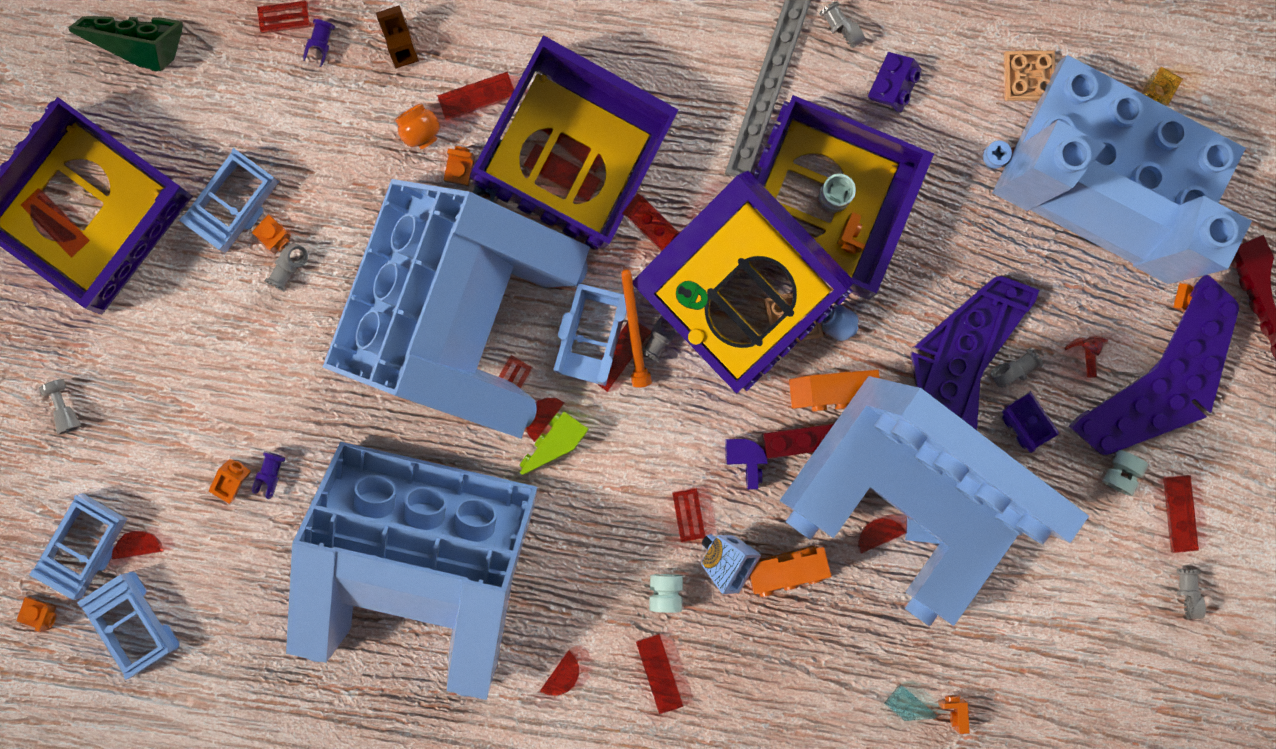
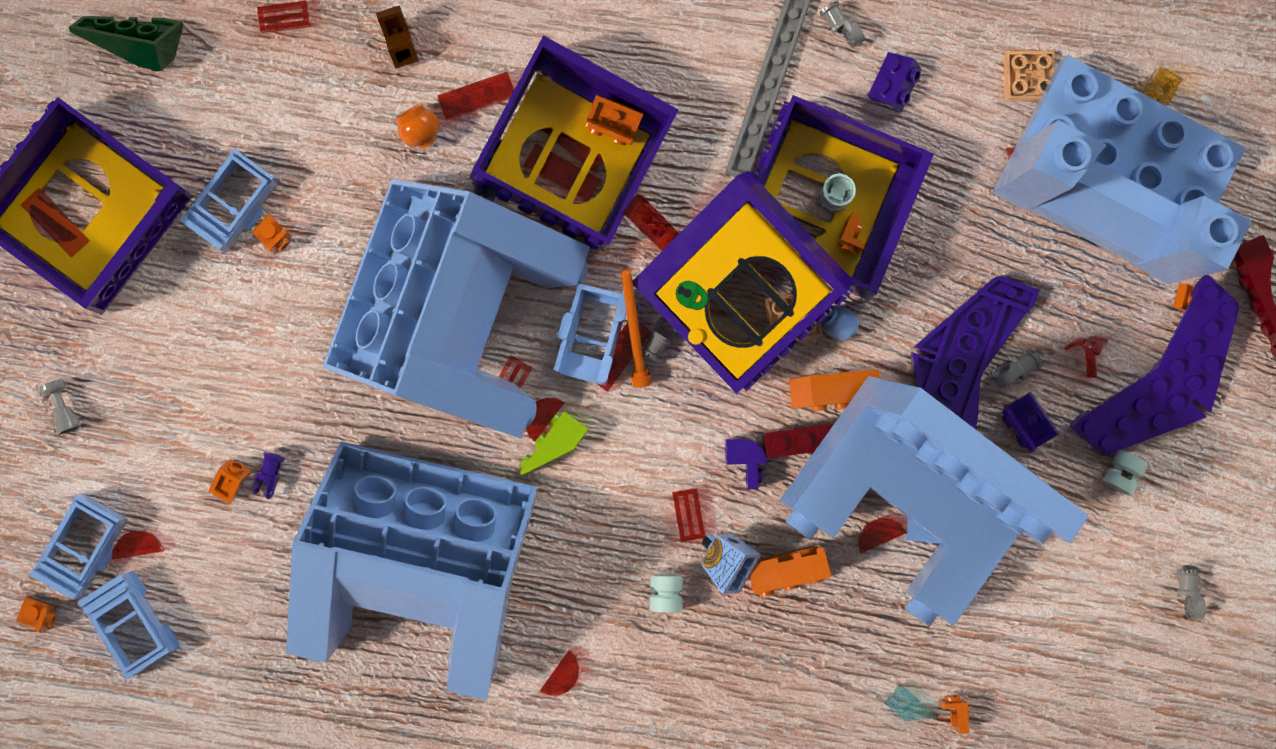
(285, 267): light grey connector -> none
(319, 38): dark purple piece -> none
(459, 166): orange bracket -> none
(613, 119): none -> orange bracket
(659, 673): clear red tile -> none
(993, 158): light blue wheel -> none
(1180, 513): clear red tile -> none

